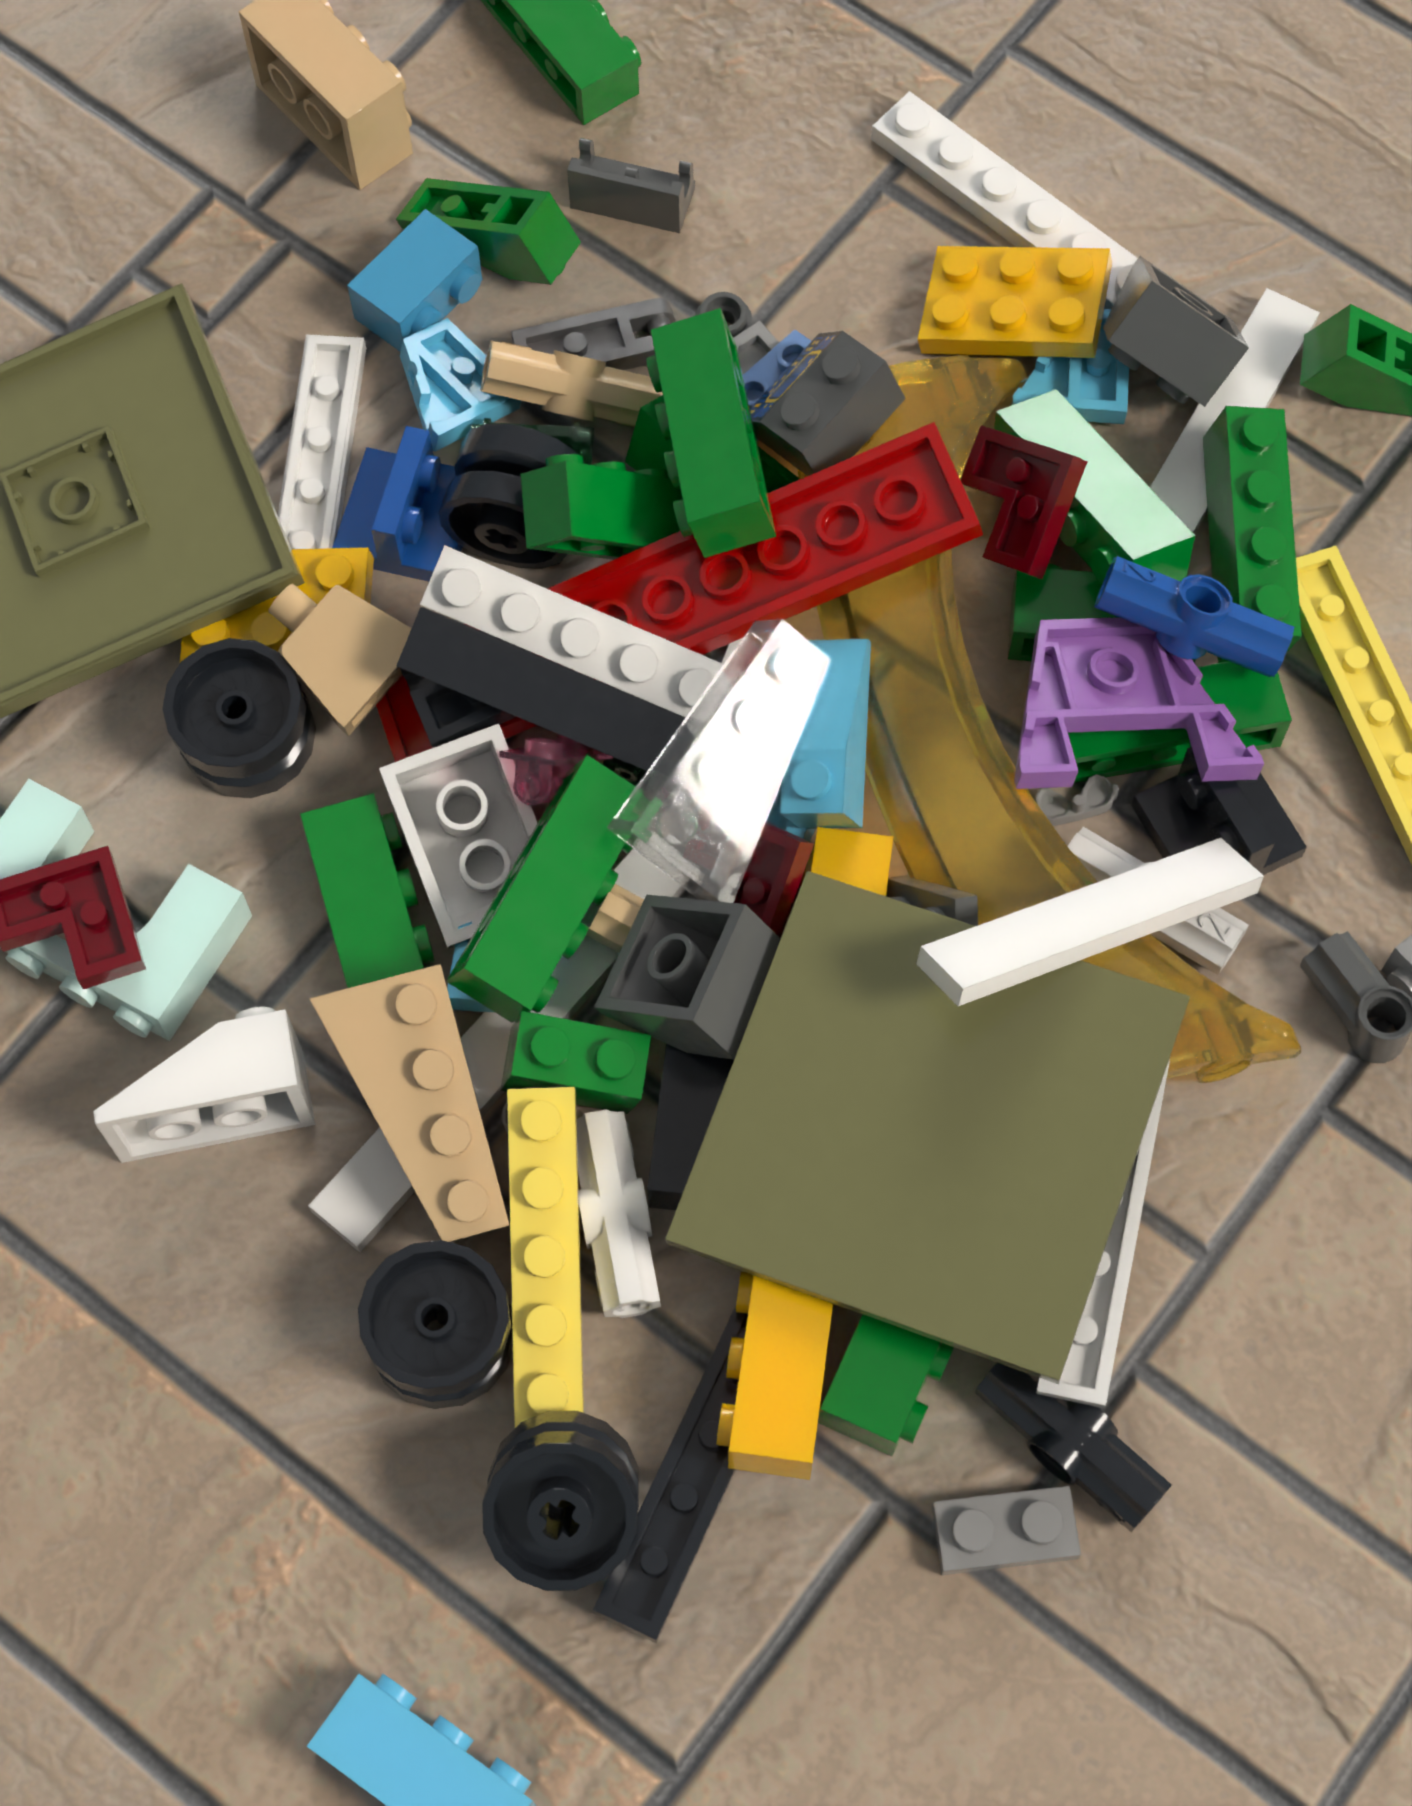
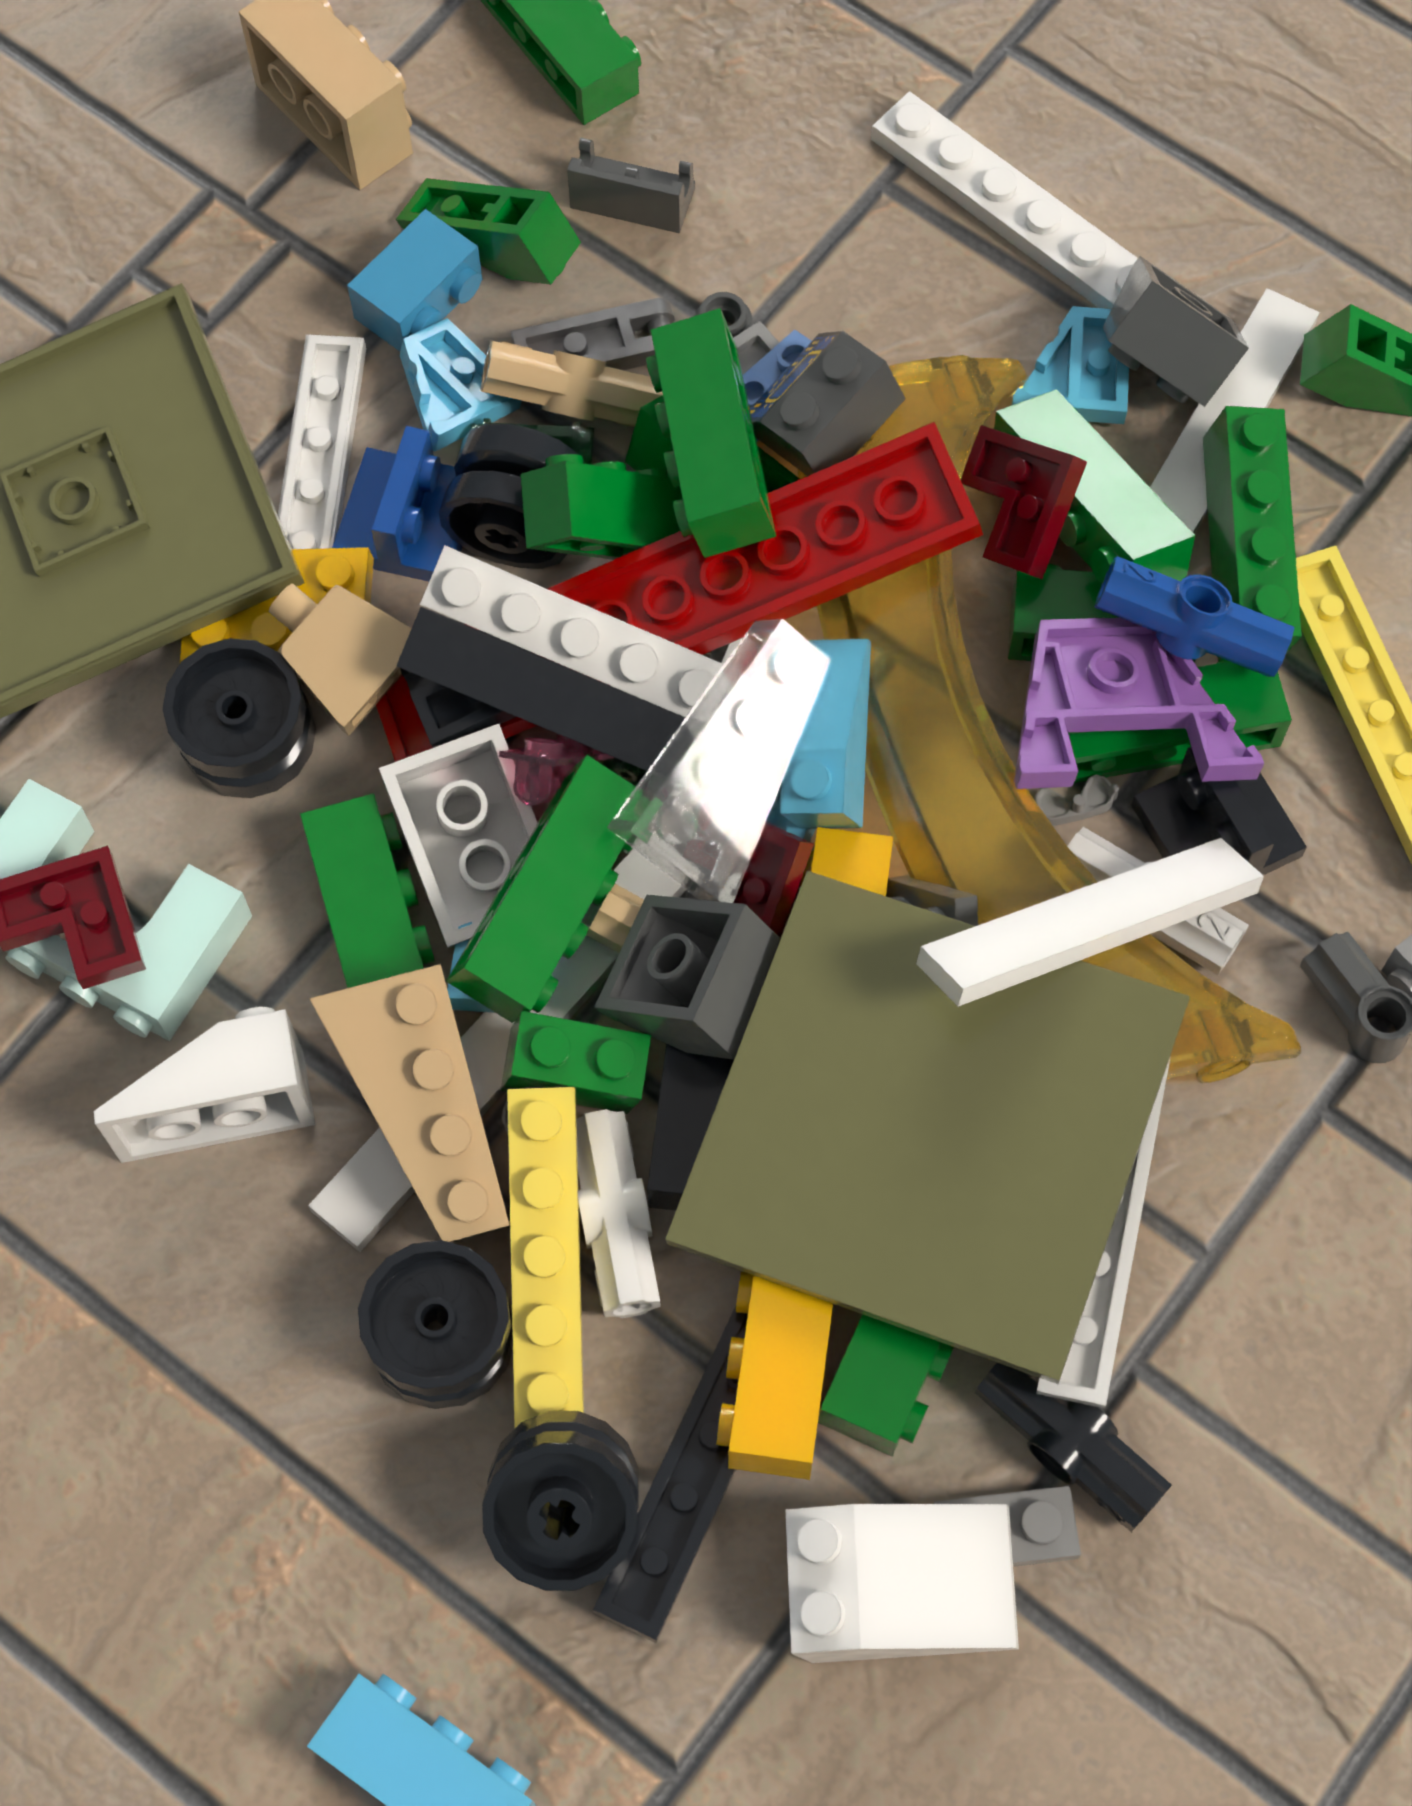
(900, 1580): none -> white slope
(1015, 301): yellow plate -> none

